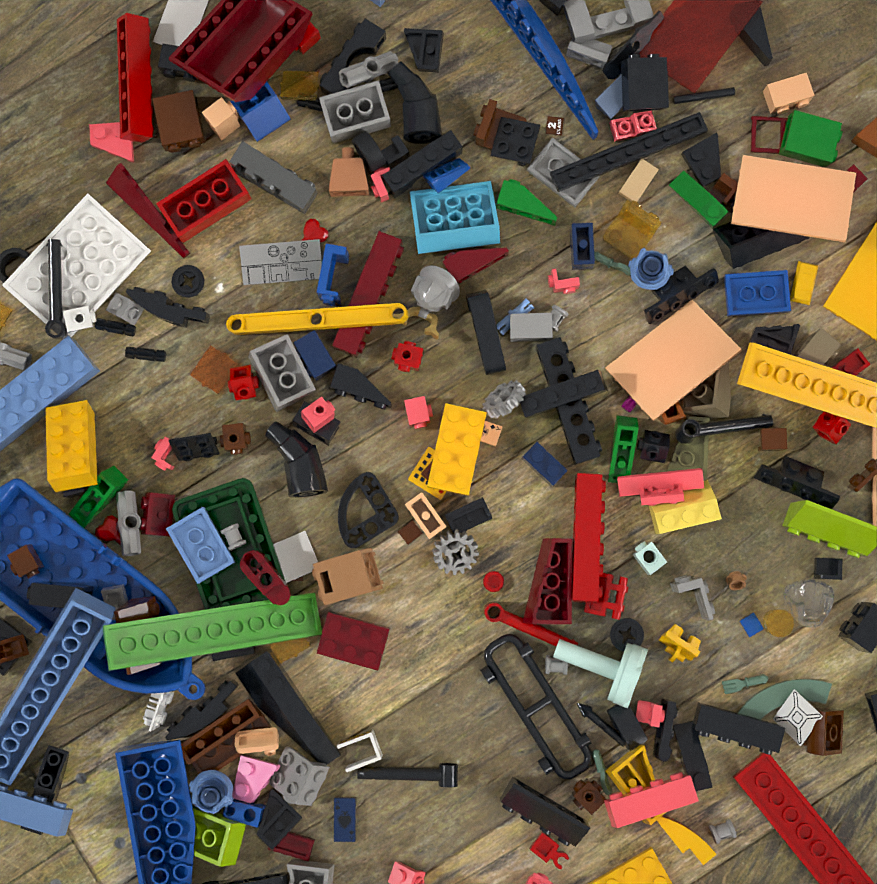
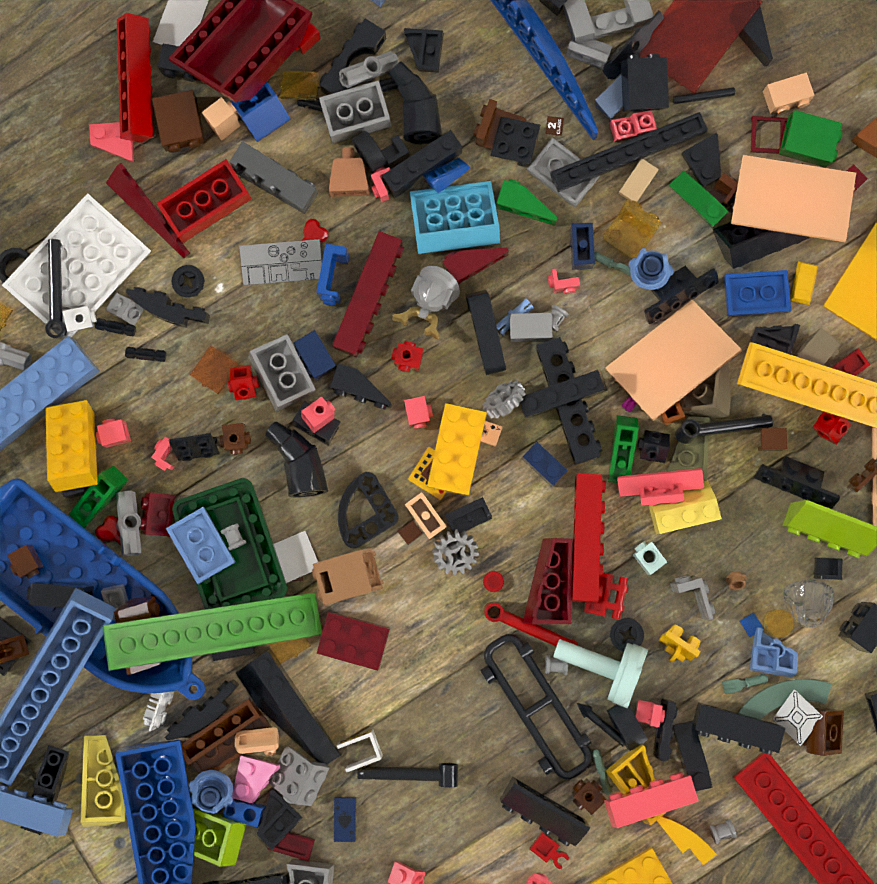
(101, 787): none -> light yellow wedge
(112, 433): none -> coral brick
(278, 590): dark red piece -> none
(331, 319): yellow beam -> none
(772, 656): none -> medium blue slope

